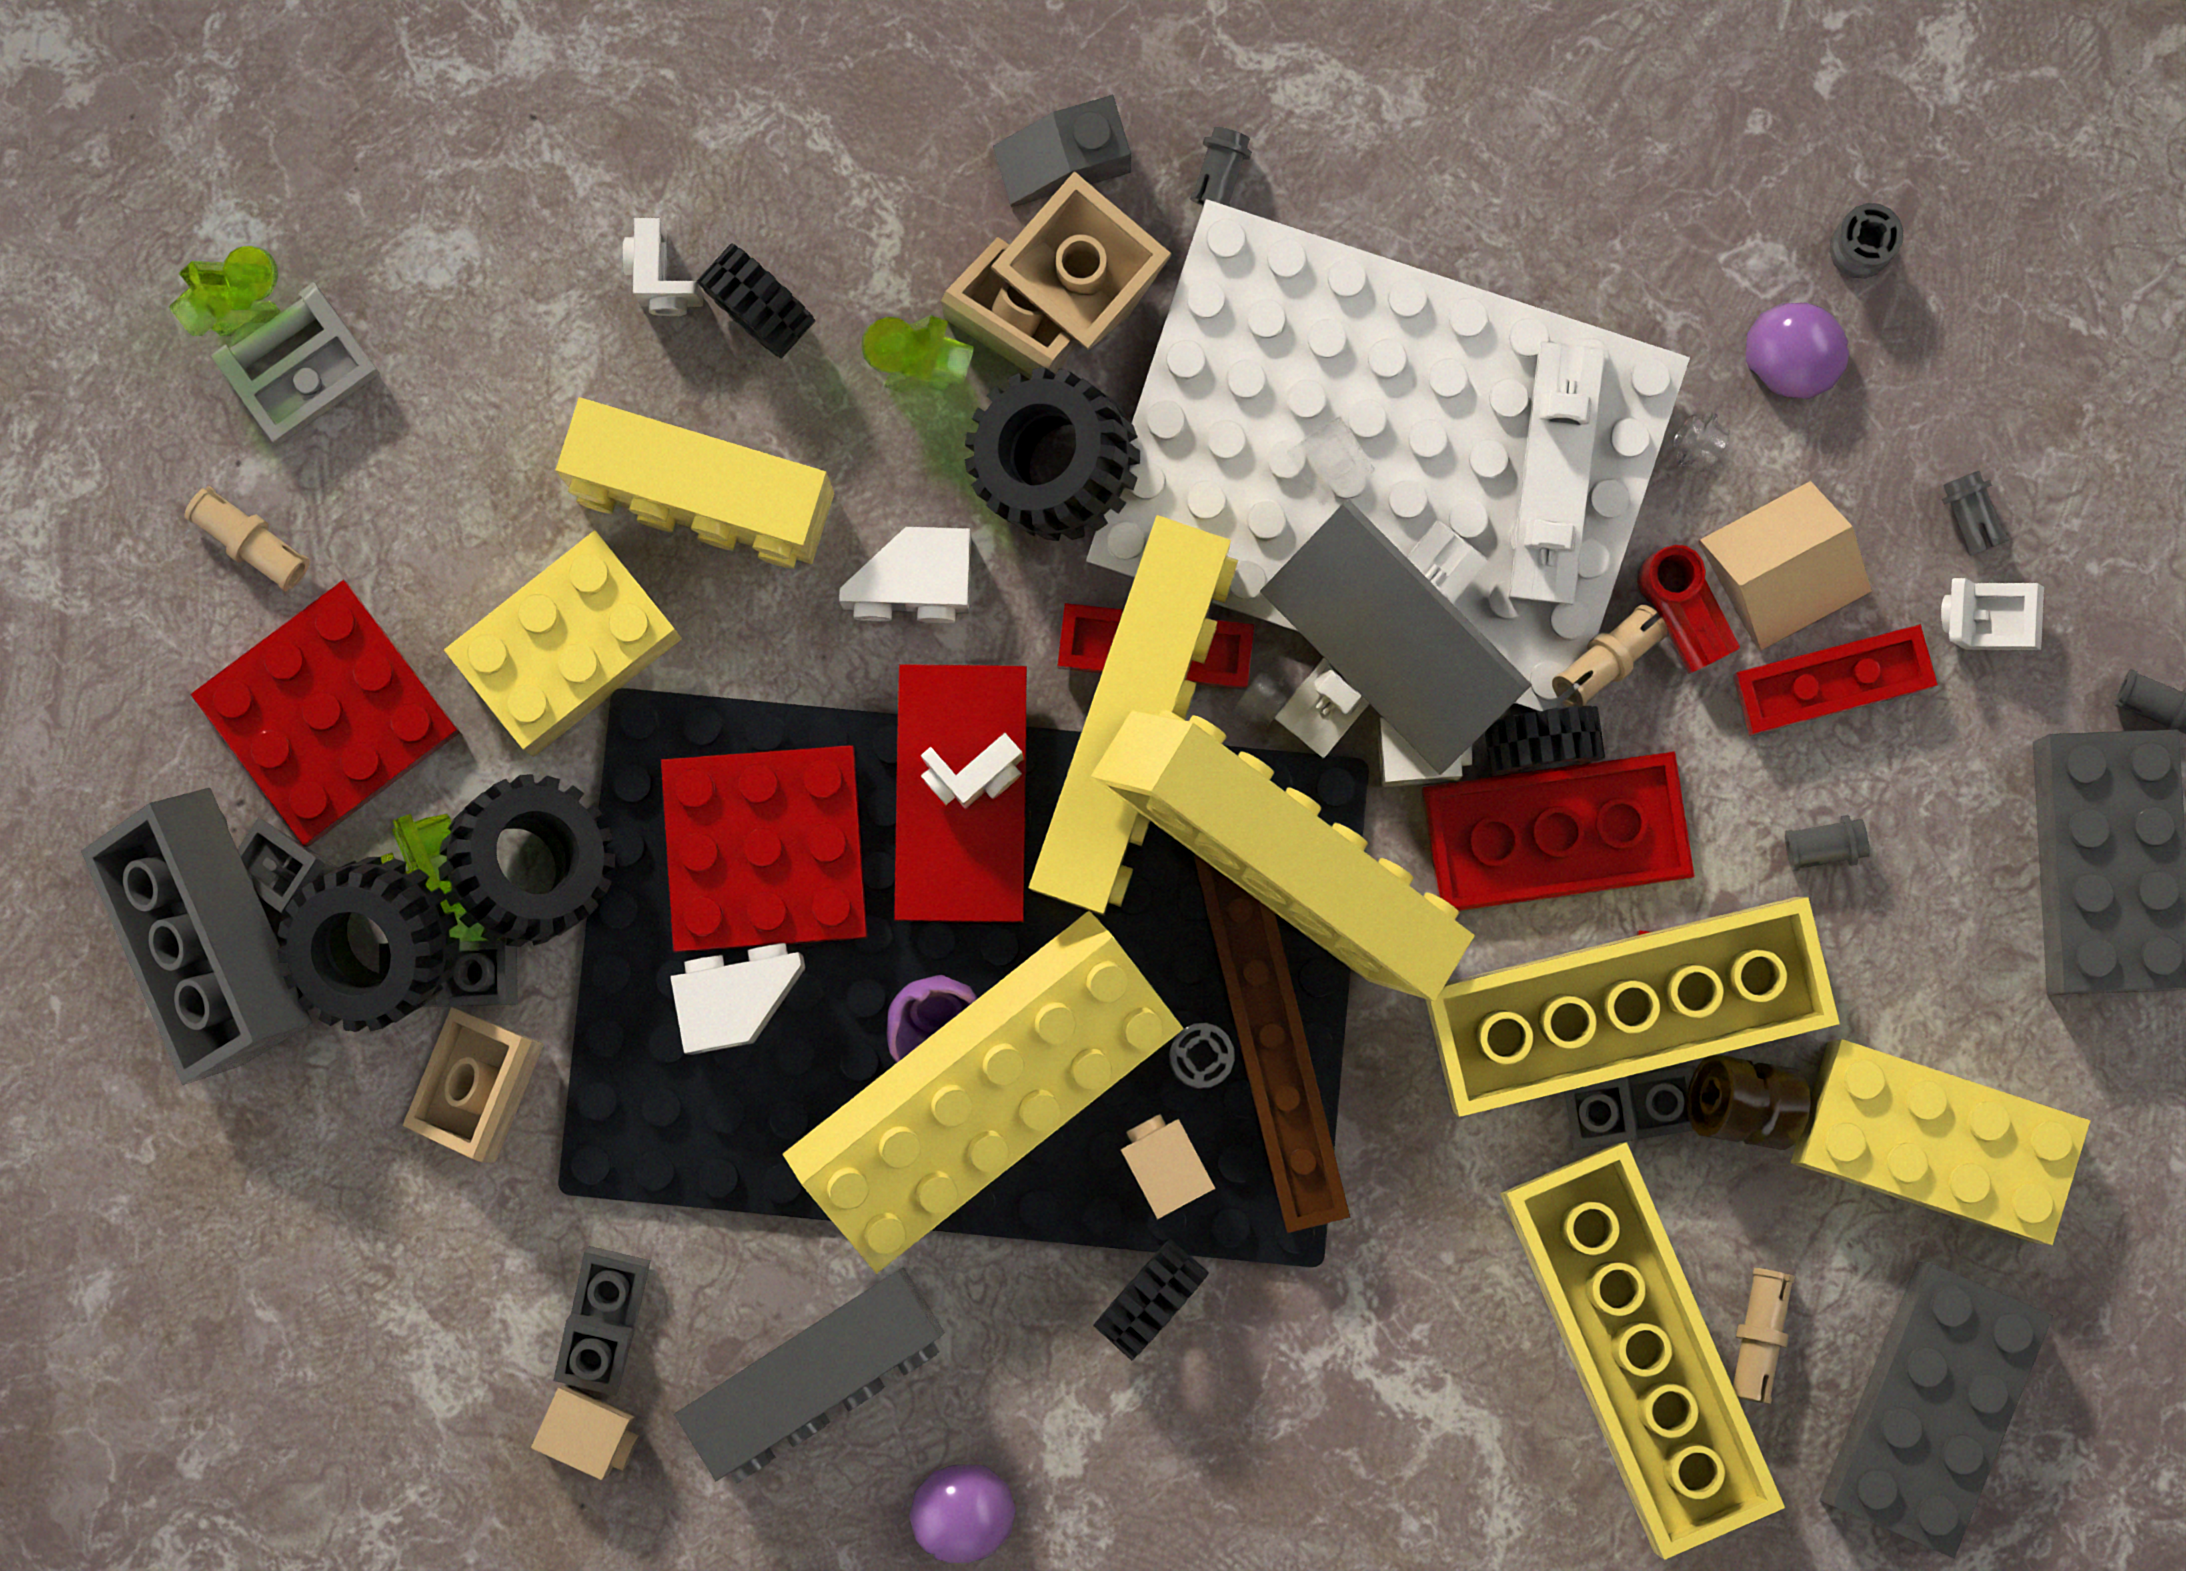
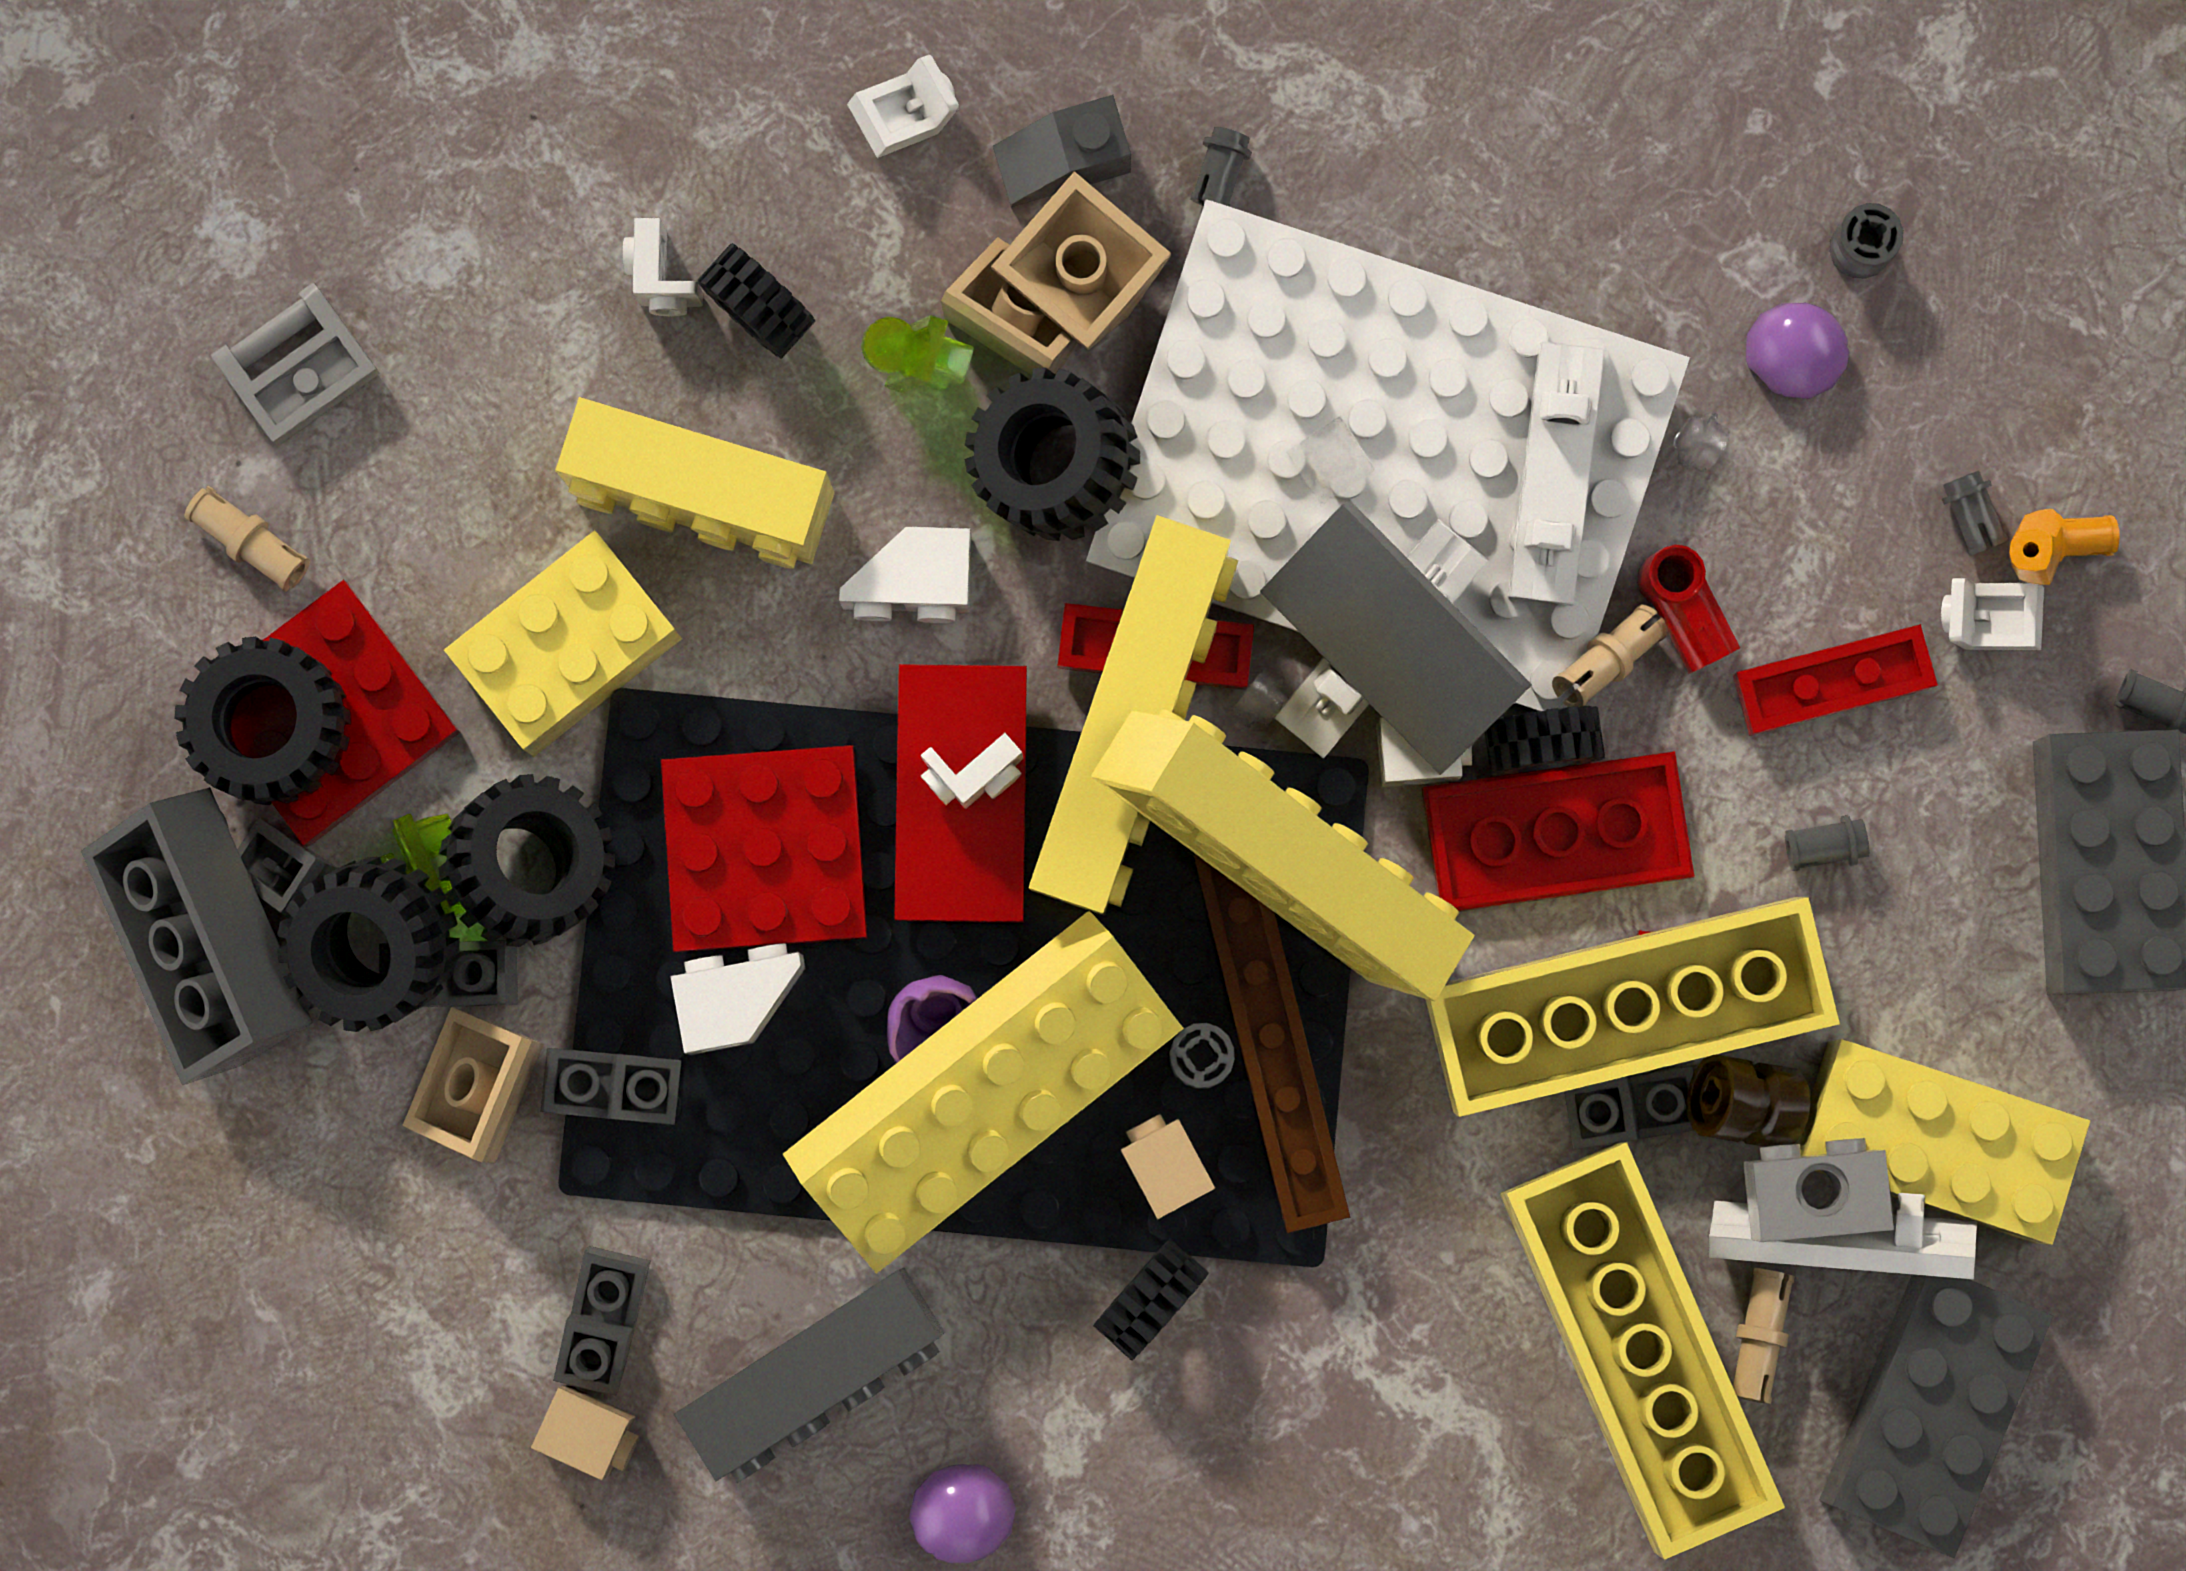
(218, 692): none -> black tyre
(227, 292): clear neon green hips -> none
(610, 1086): none -> dark grey slope
(905, 107): none -> white bracket
(1788, 564): tan slope -> none
(1857, 1202): none -> light grey brick
(1914, 1246): none -> white hinge
(2047, 538): none -> light orange arm

